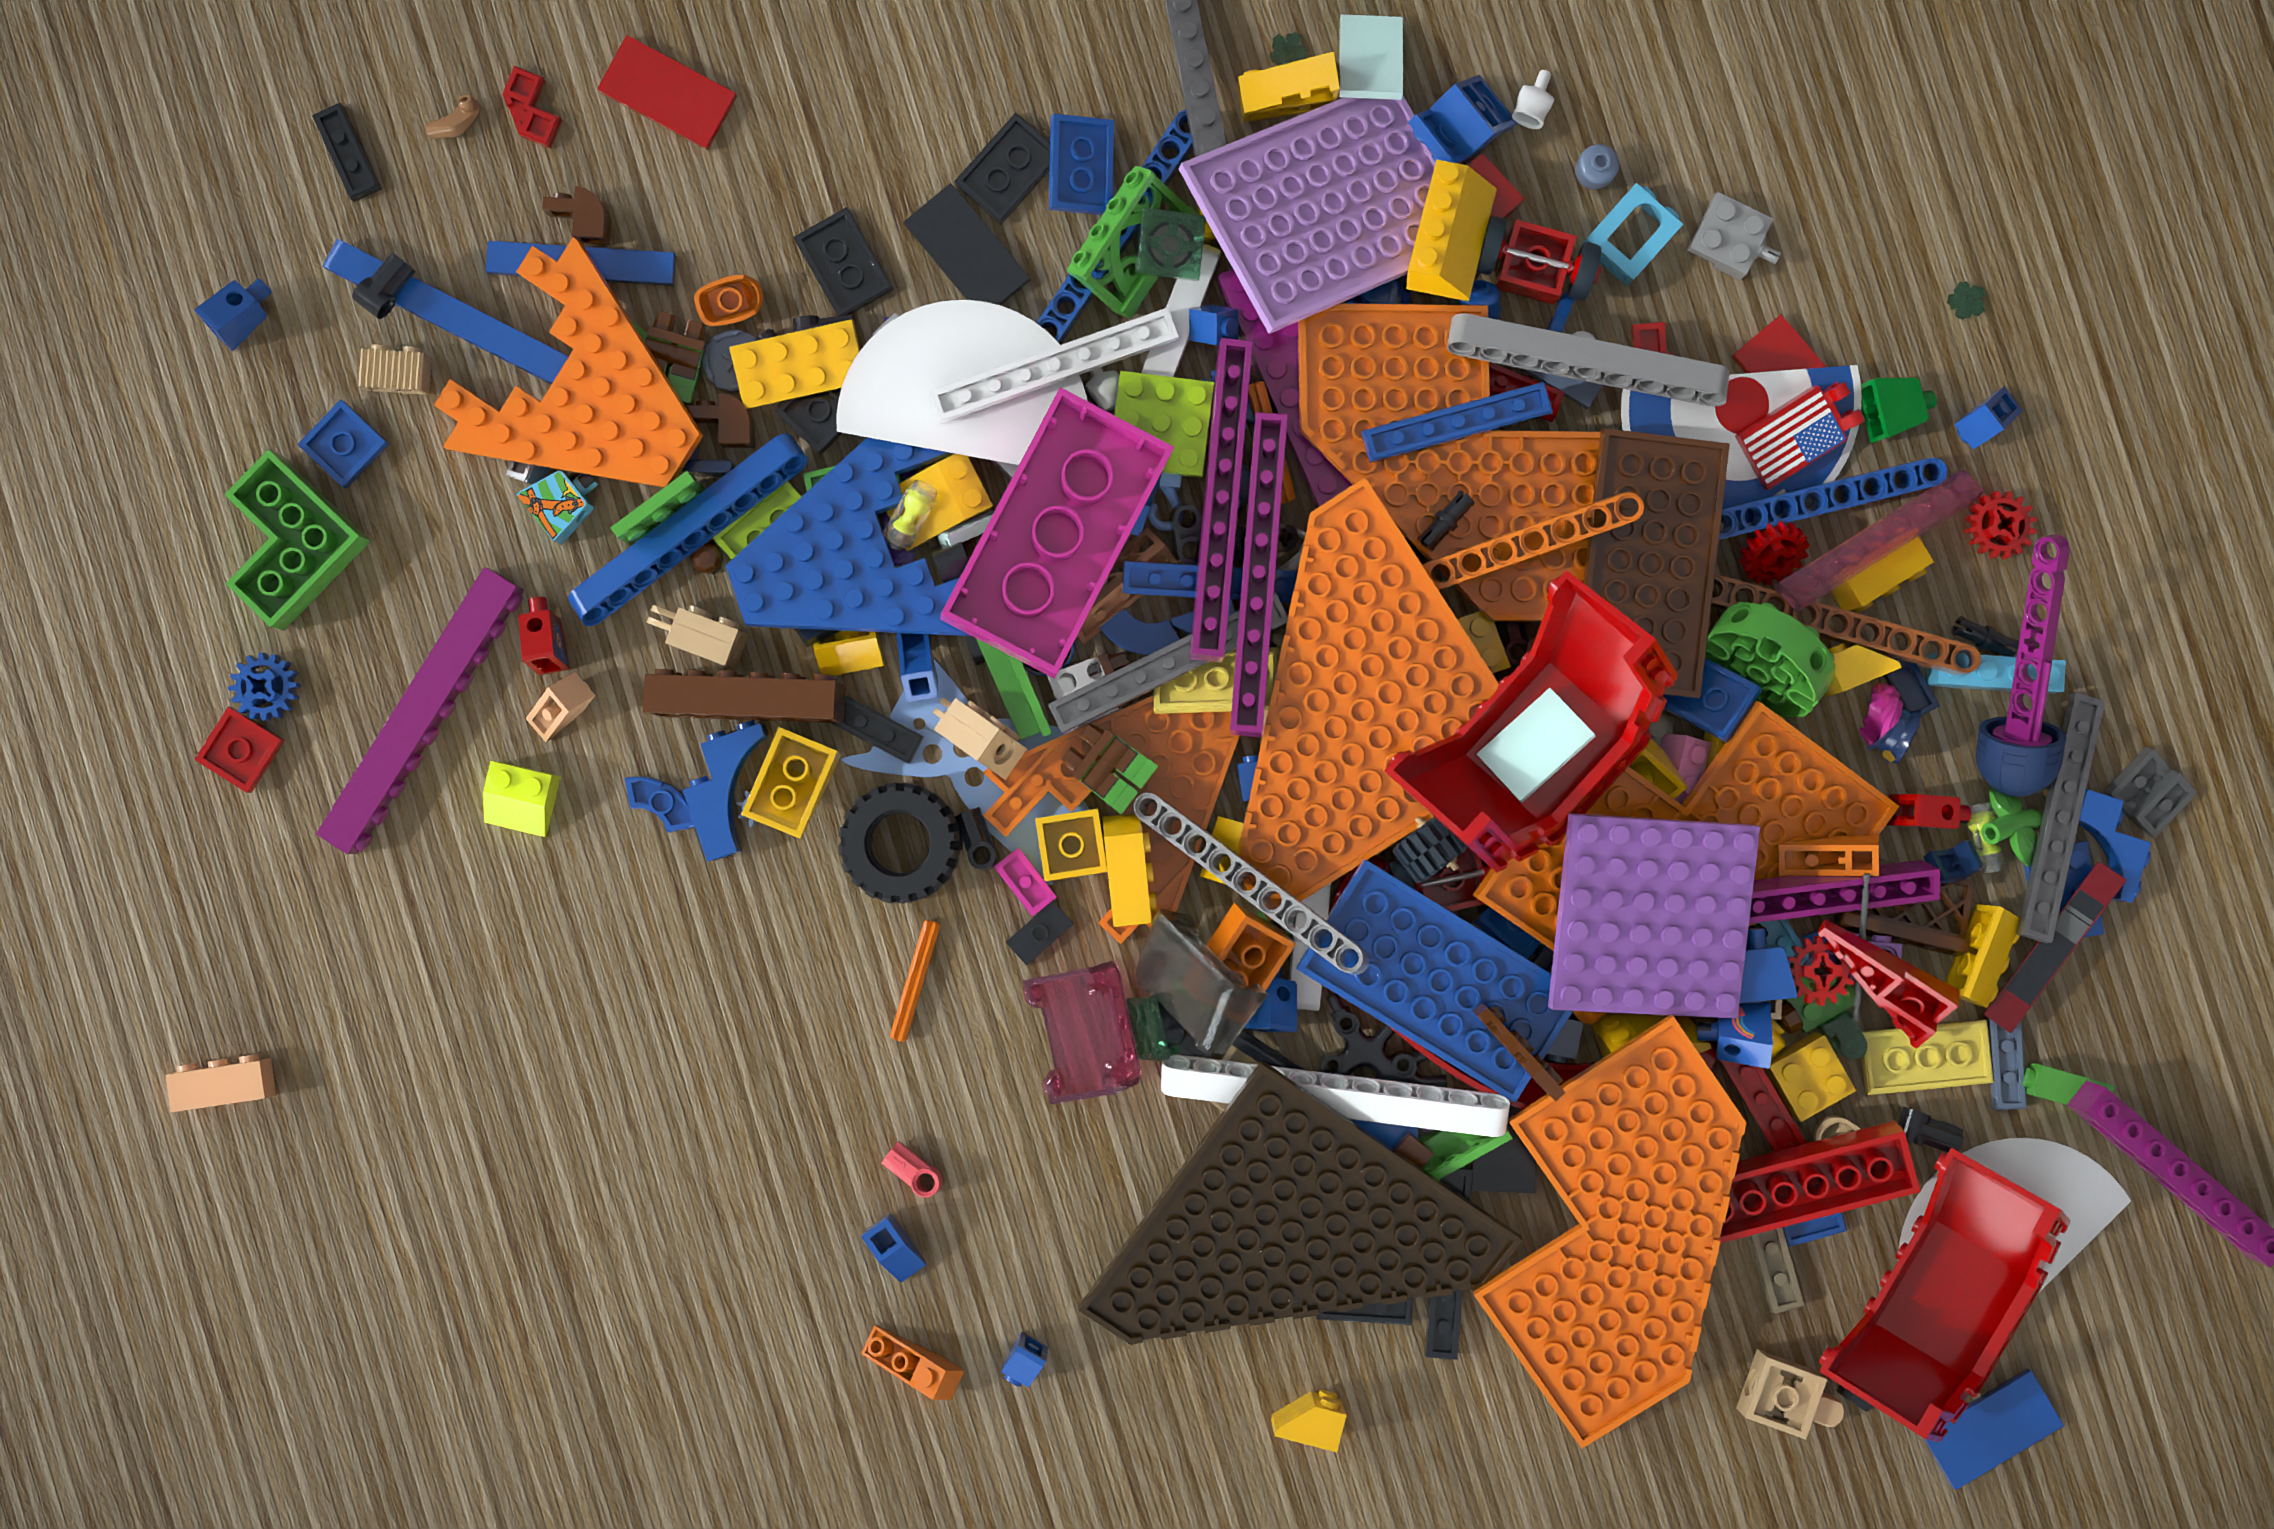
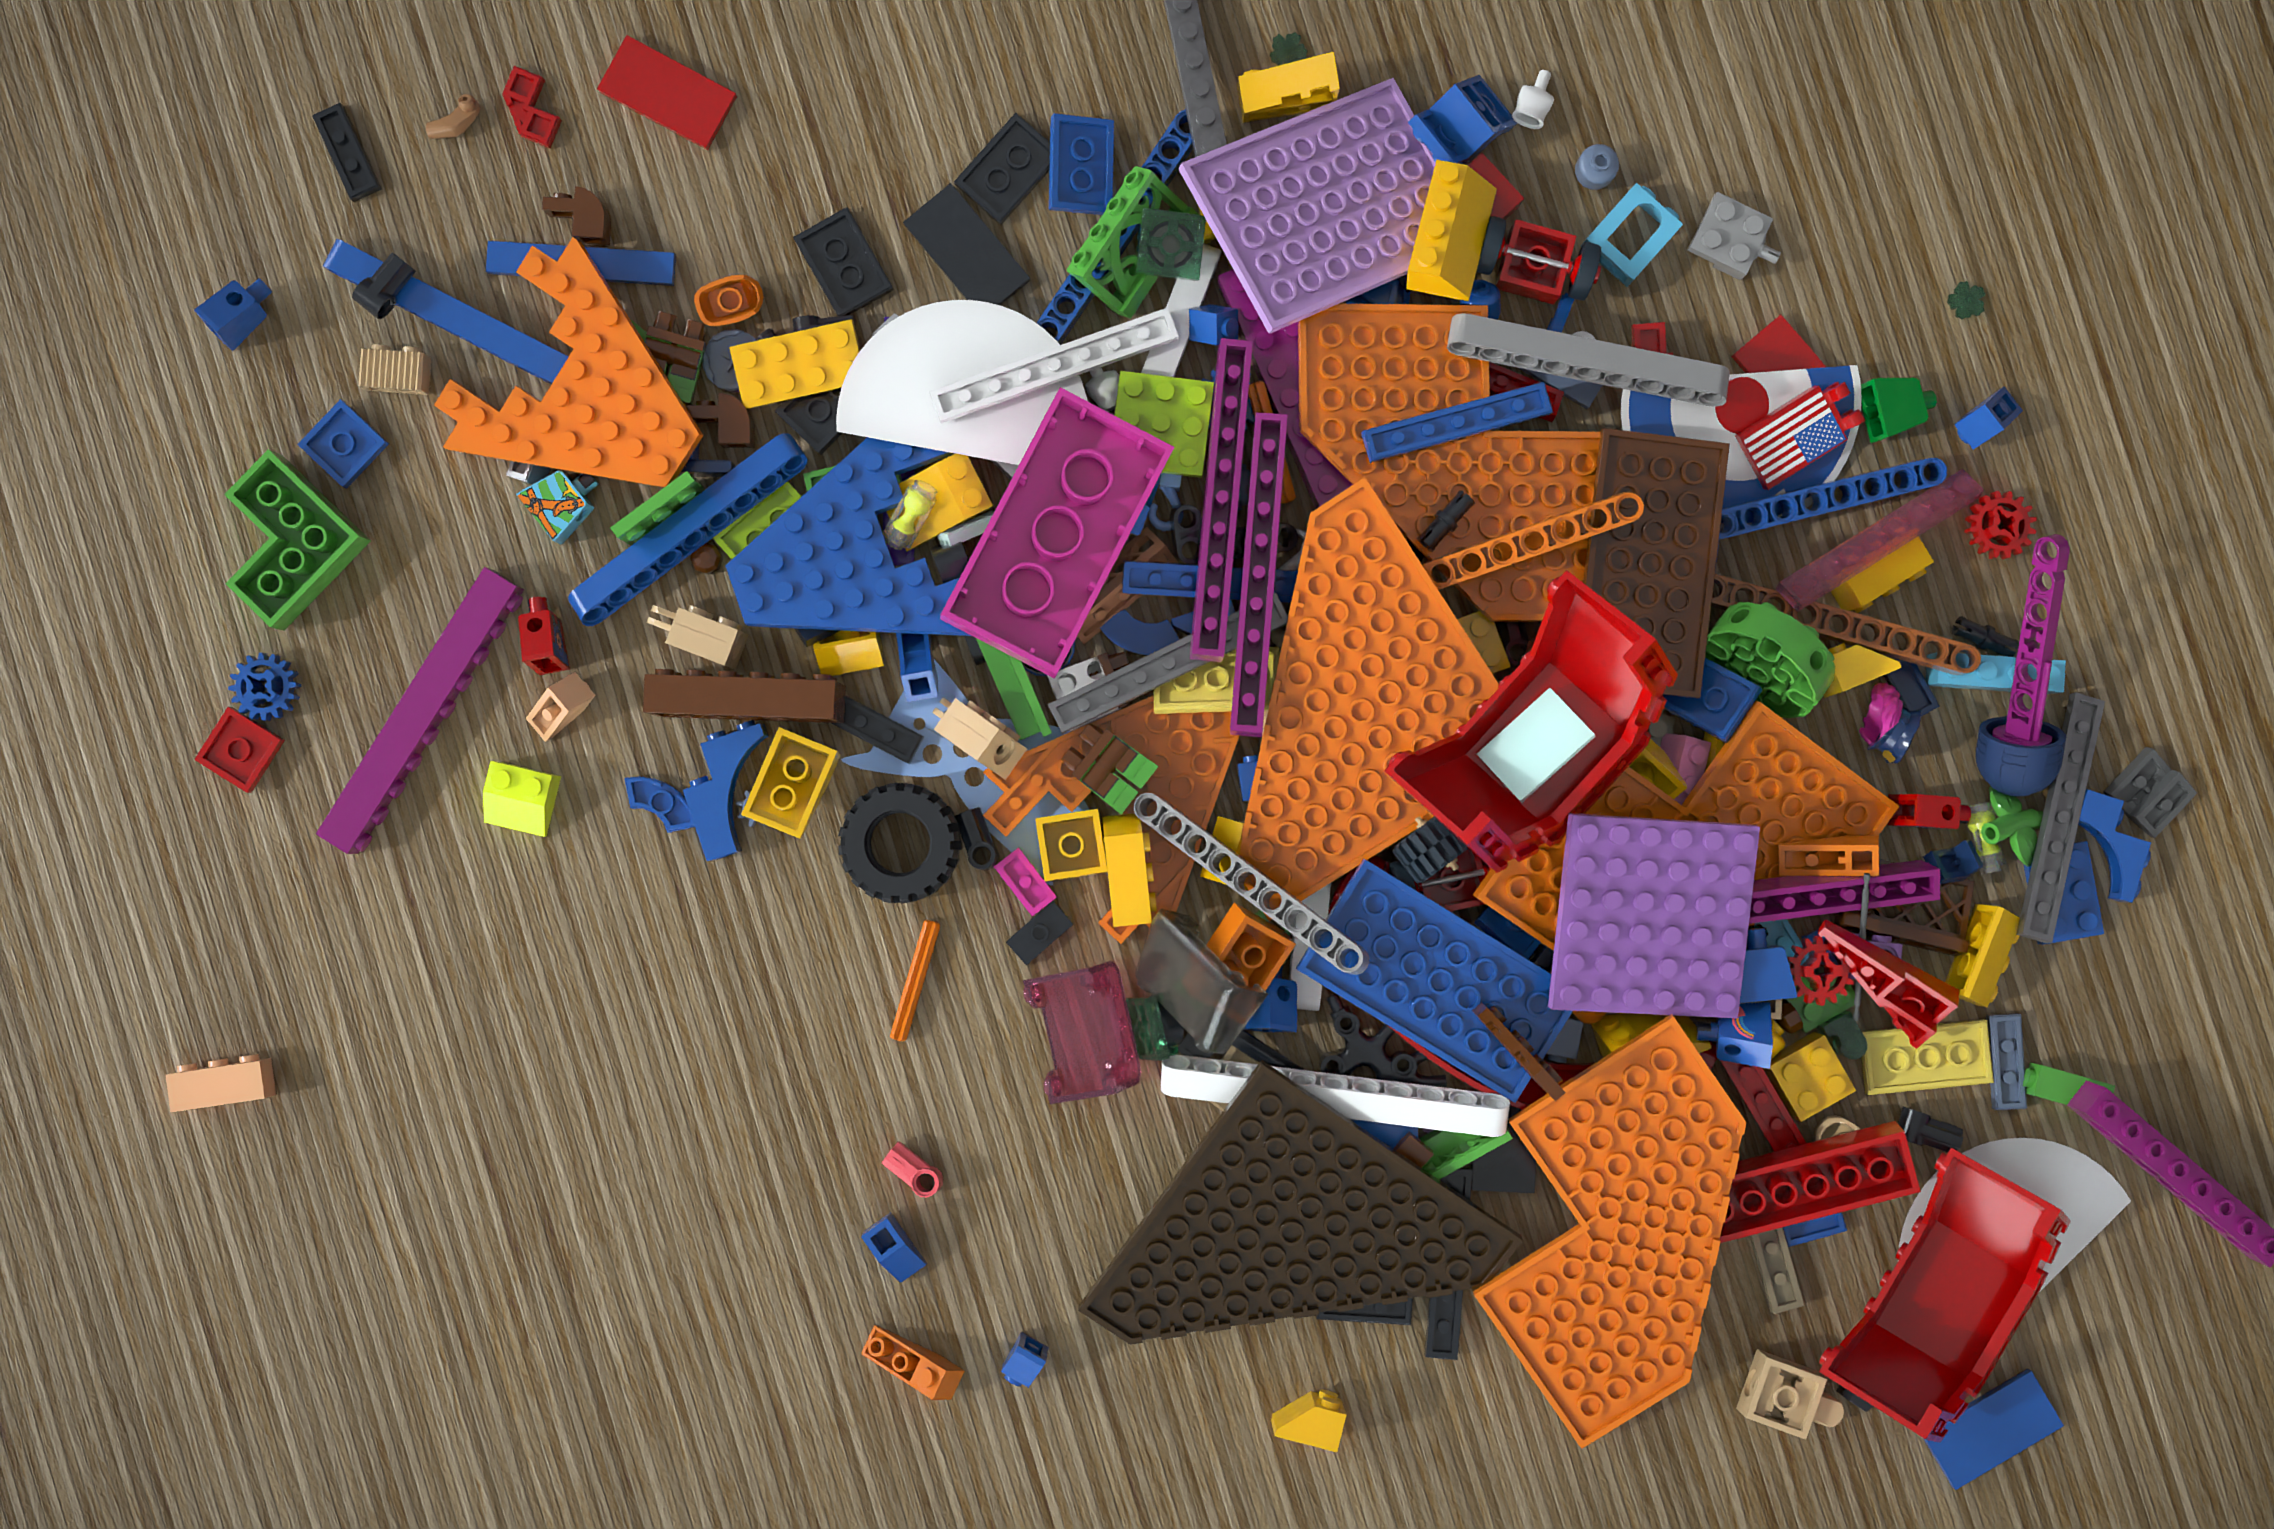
(1371, 57): light aqua tile -> none
(1774, 552): red gear -> none
(2047, 958): tile -> none

